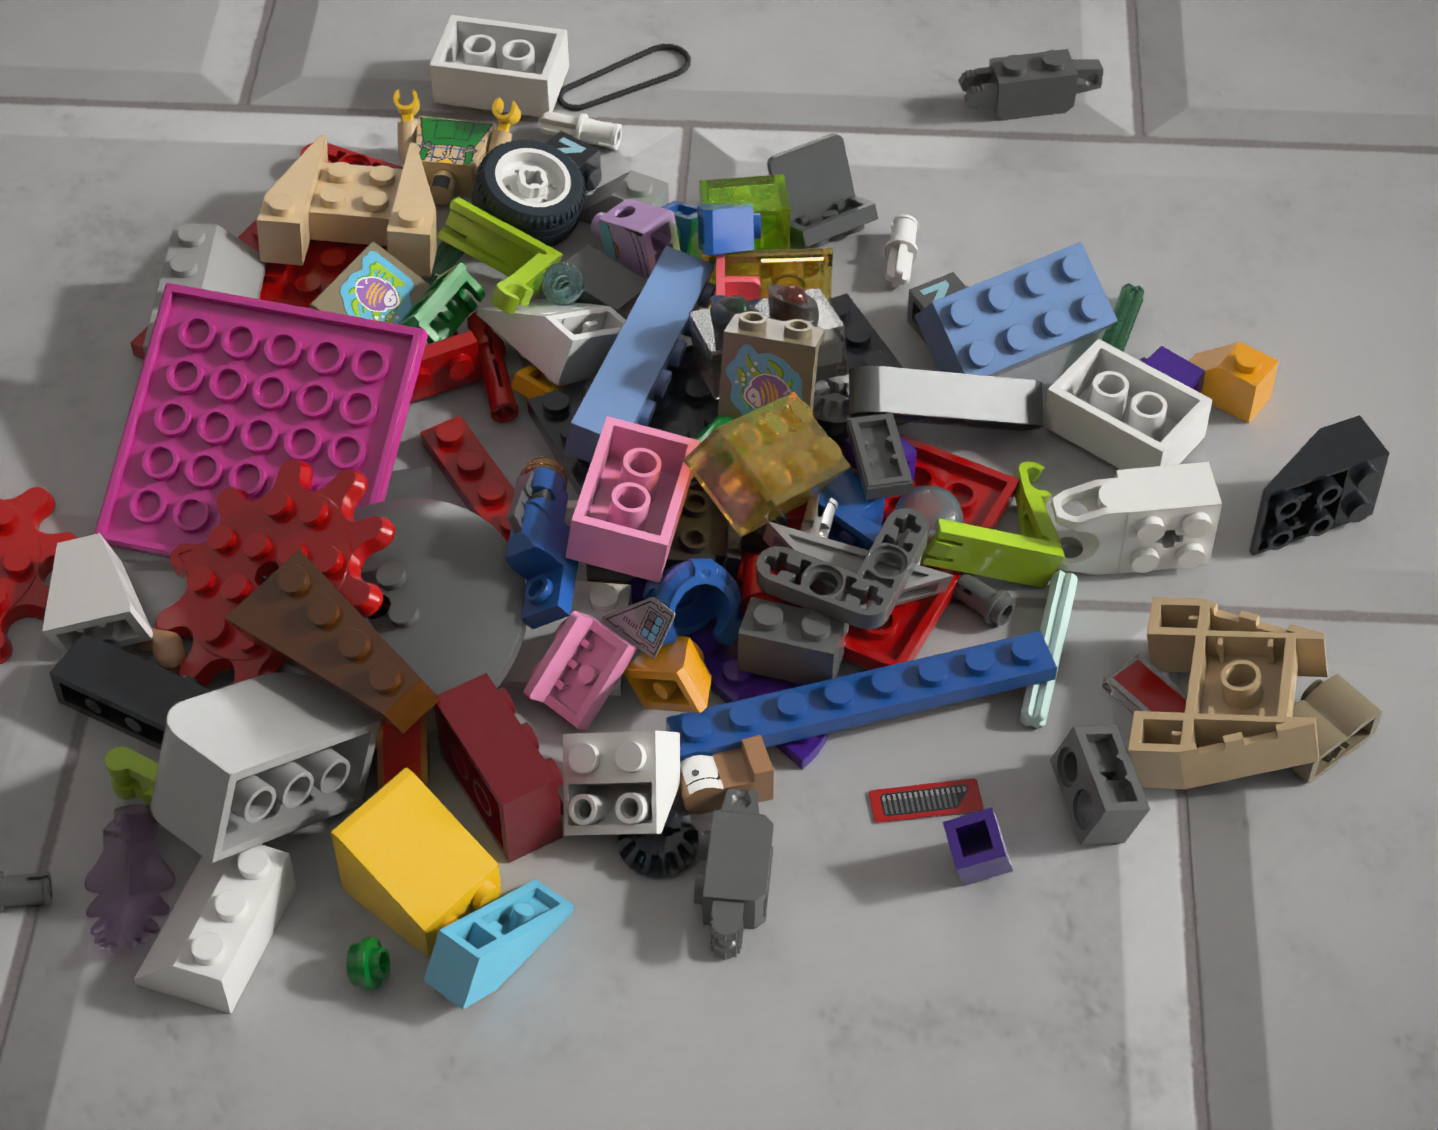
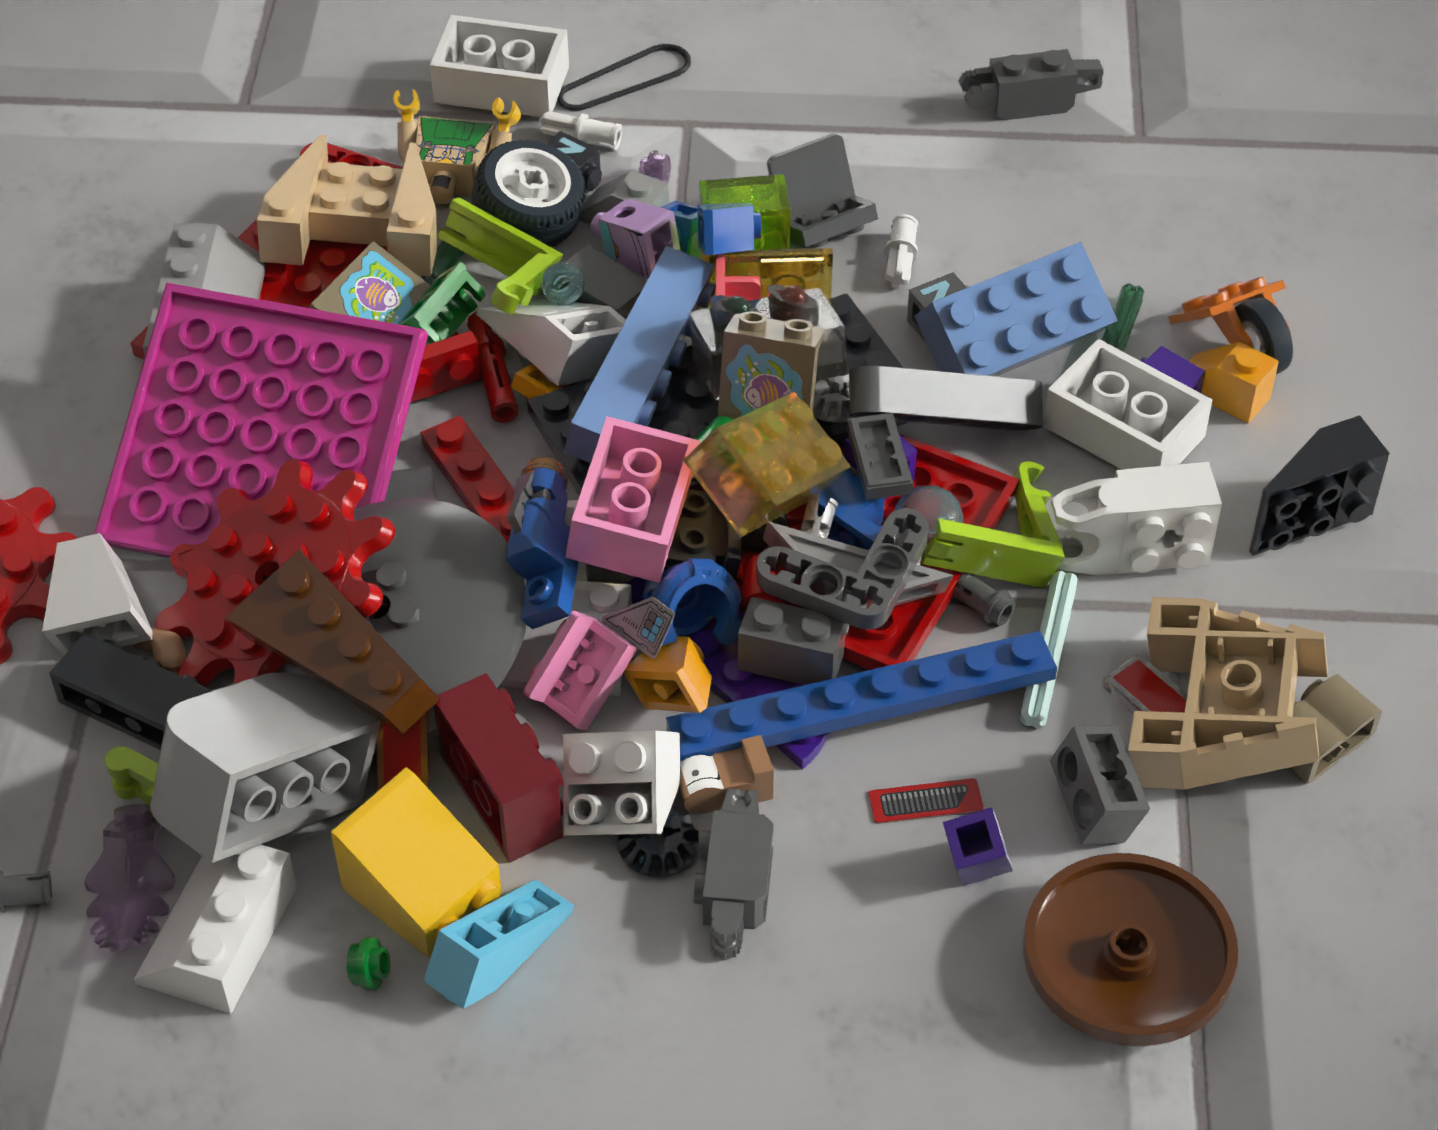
(656, 166): none -> clear purple plate
(1130, 949): none -> reddish brown dish
(1252, 321): none -> plate

